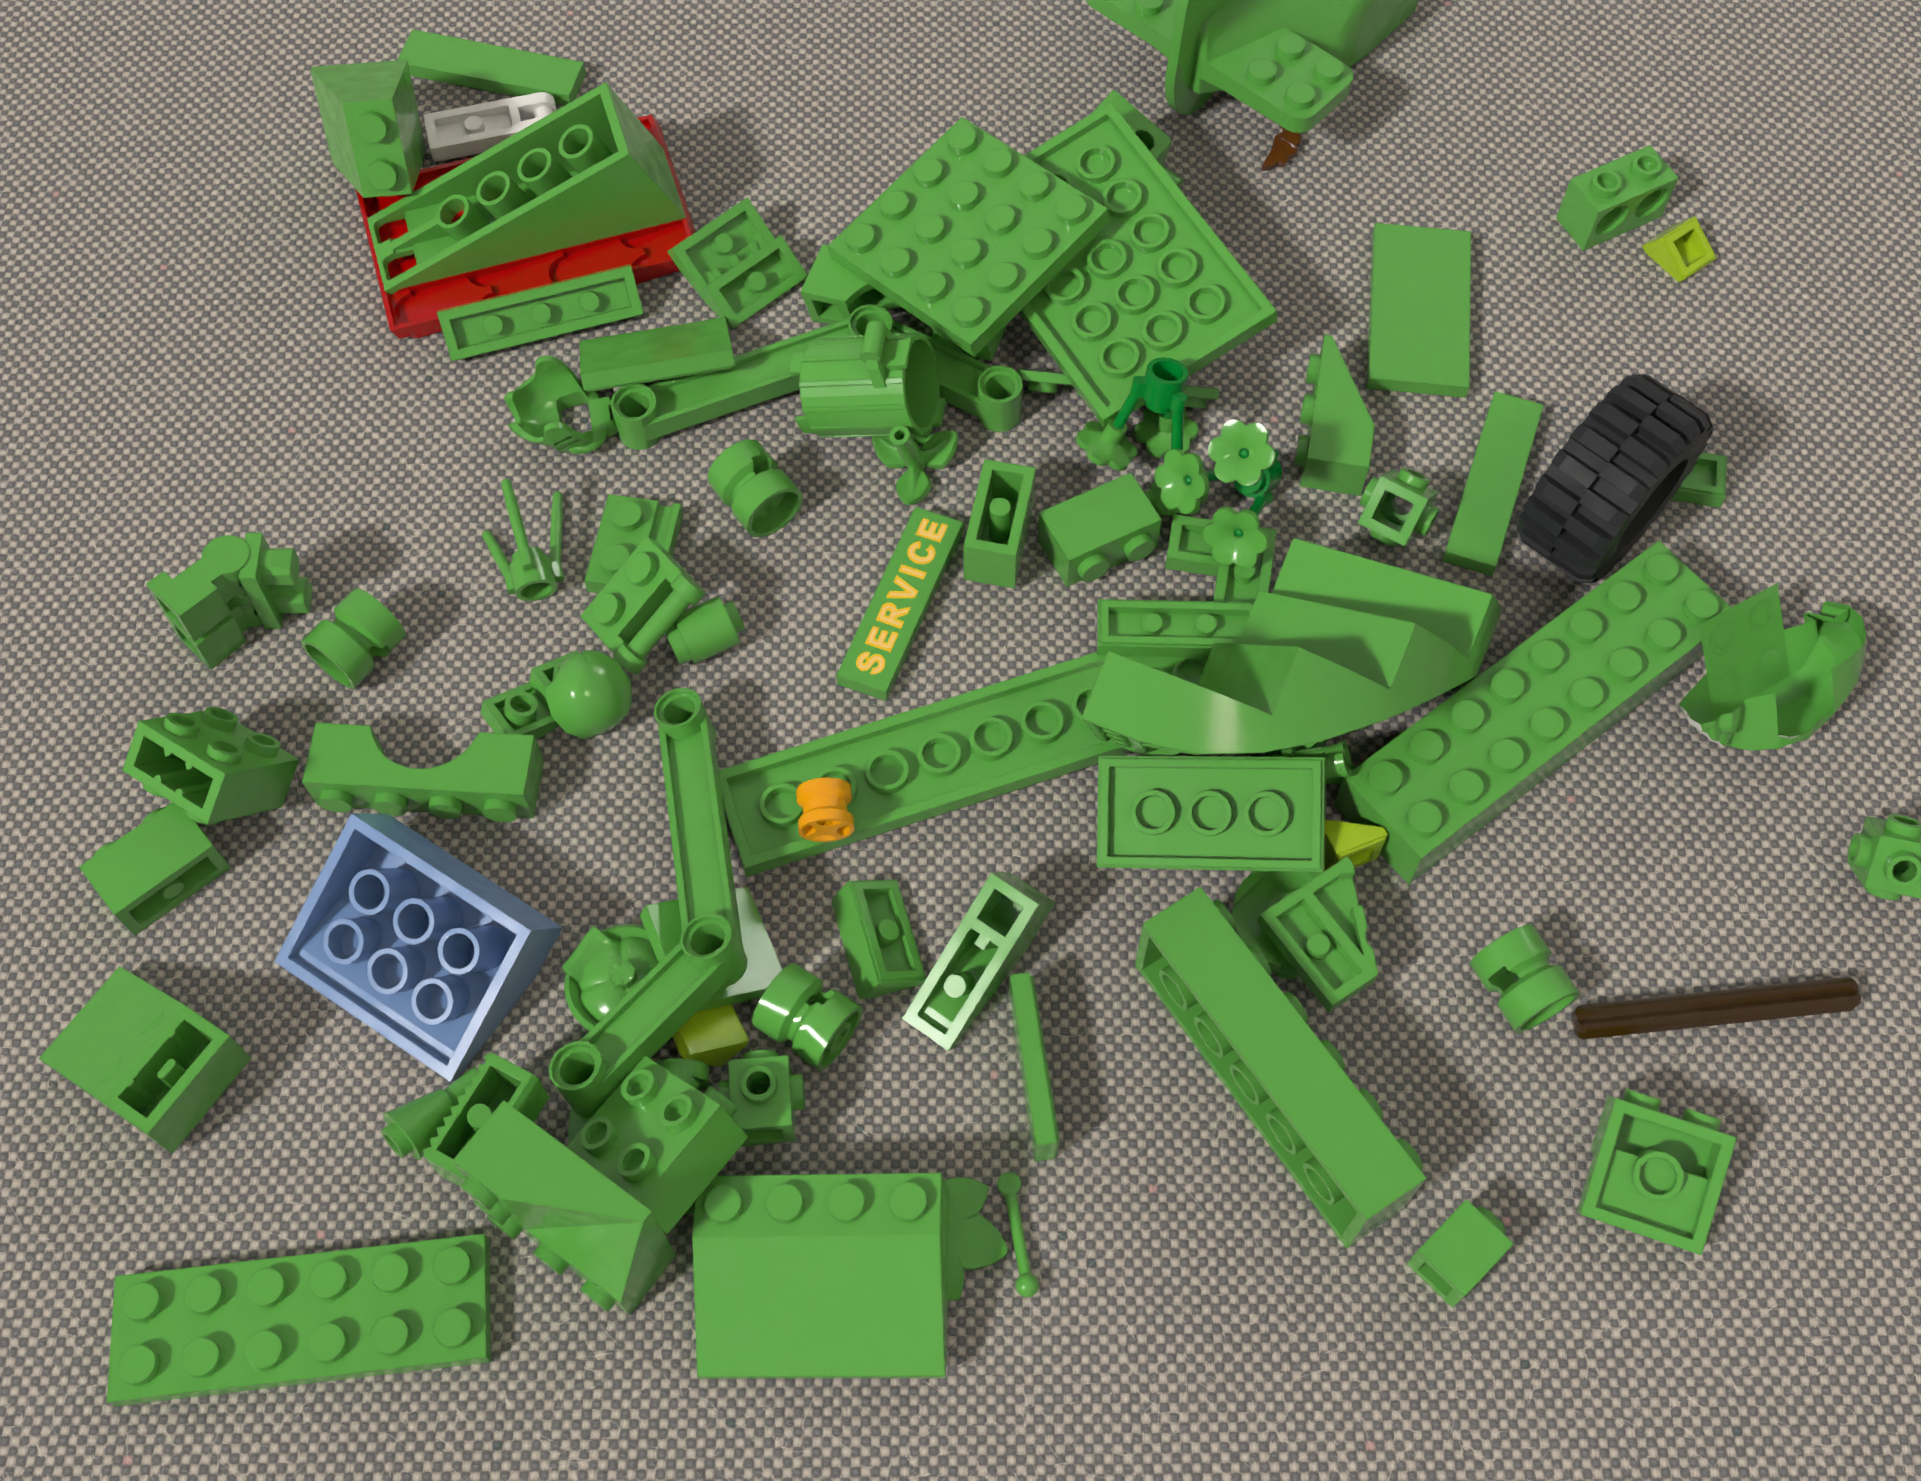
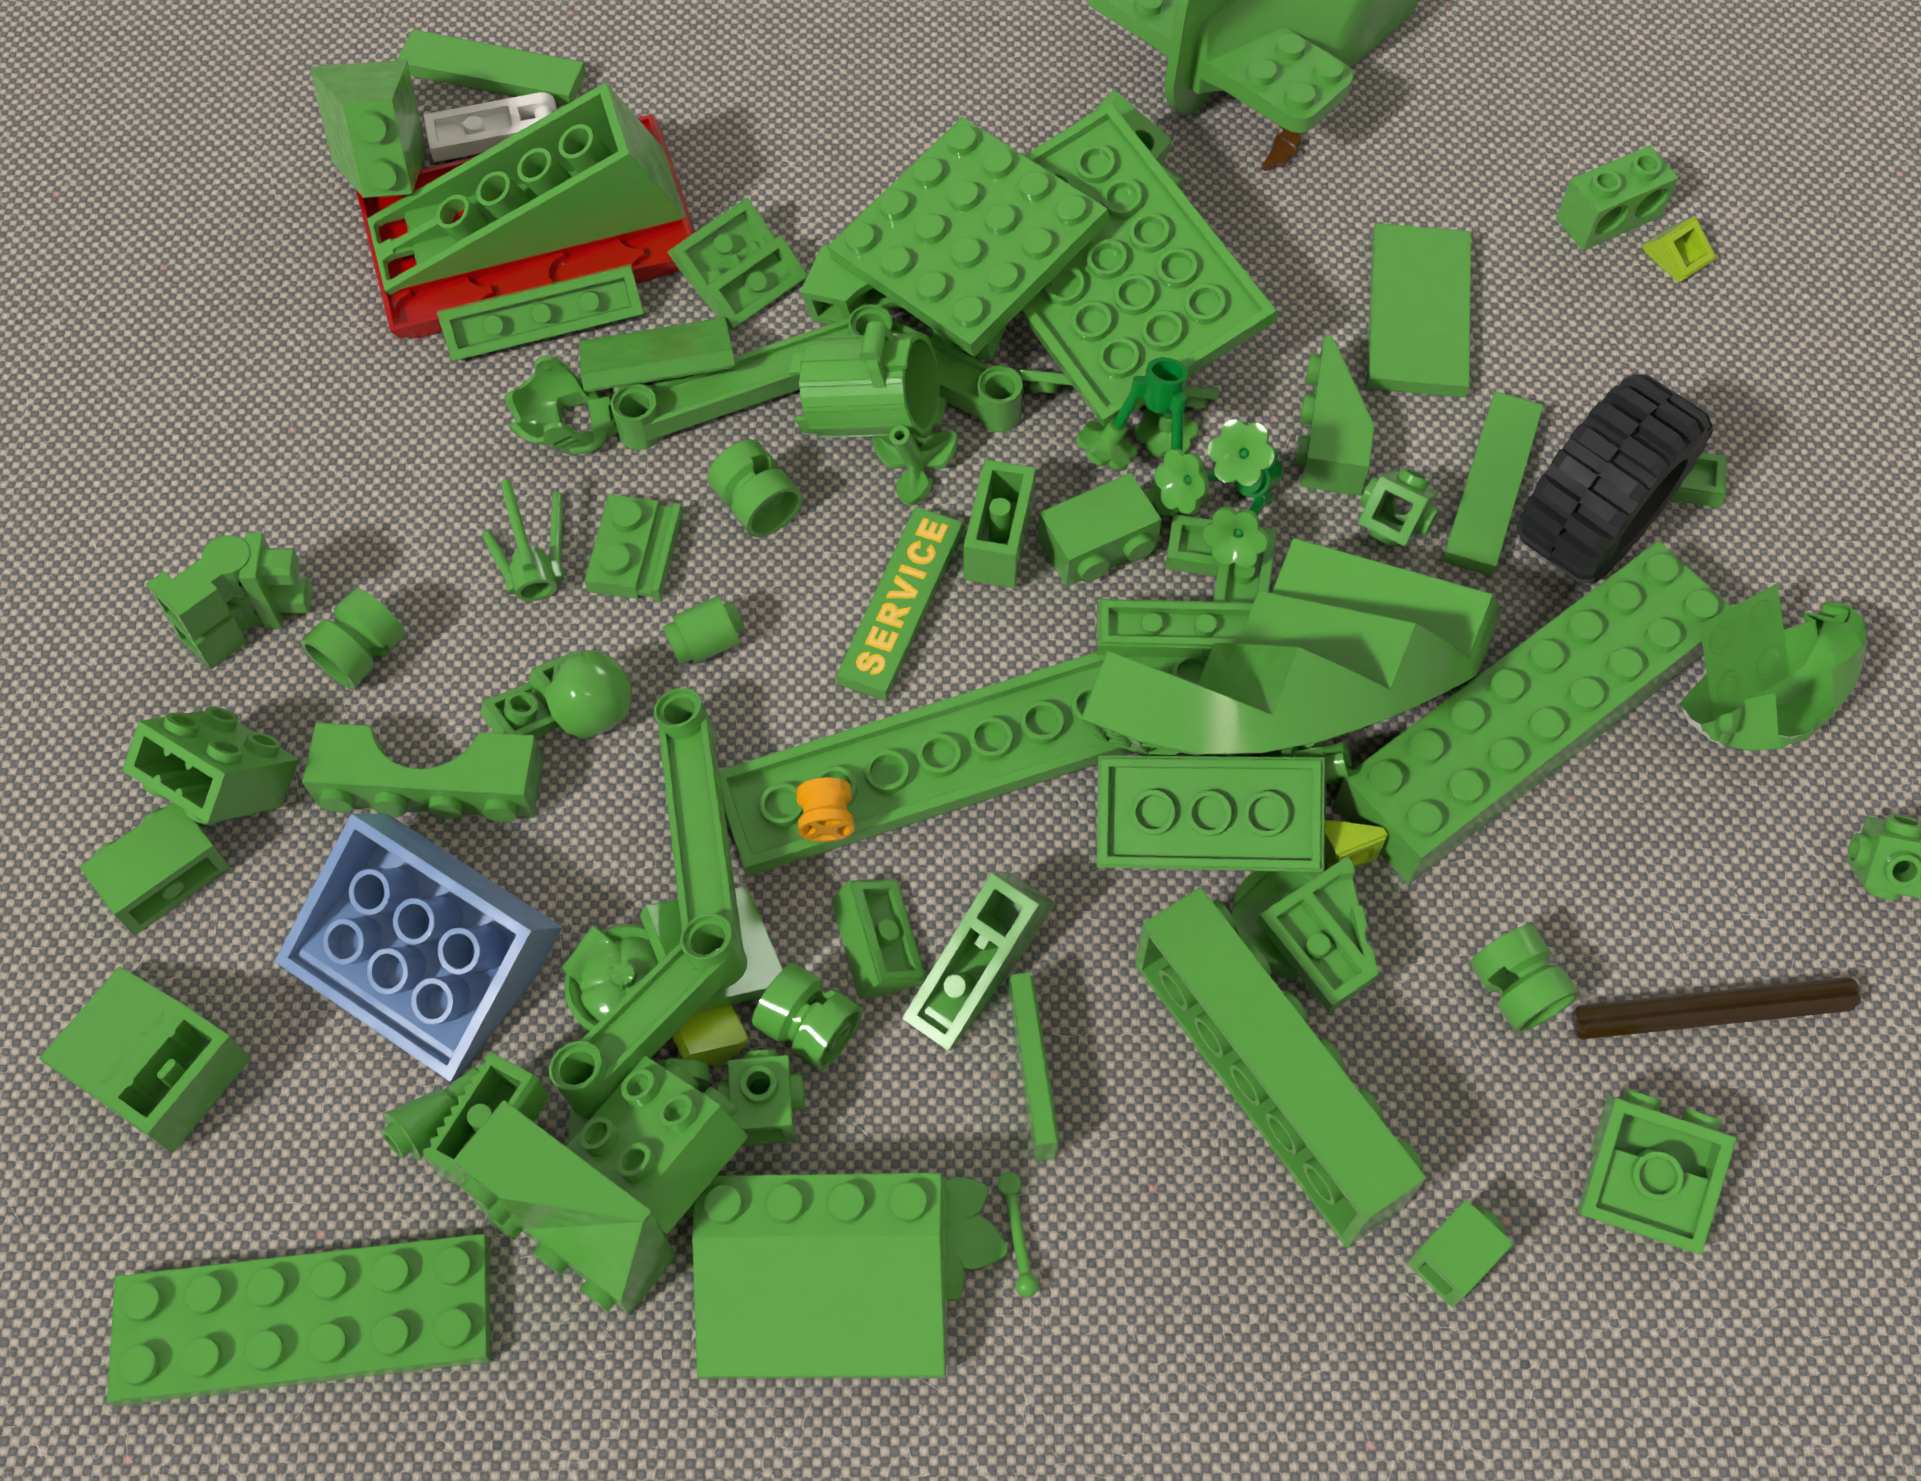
(634, 597): bright green plate -> none

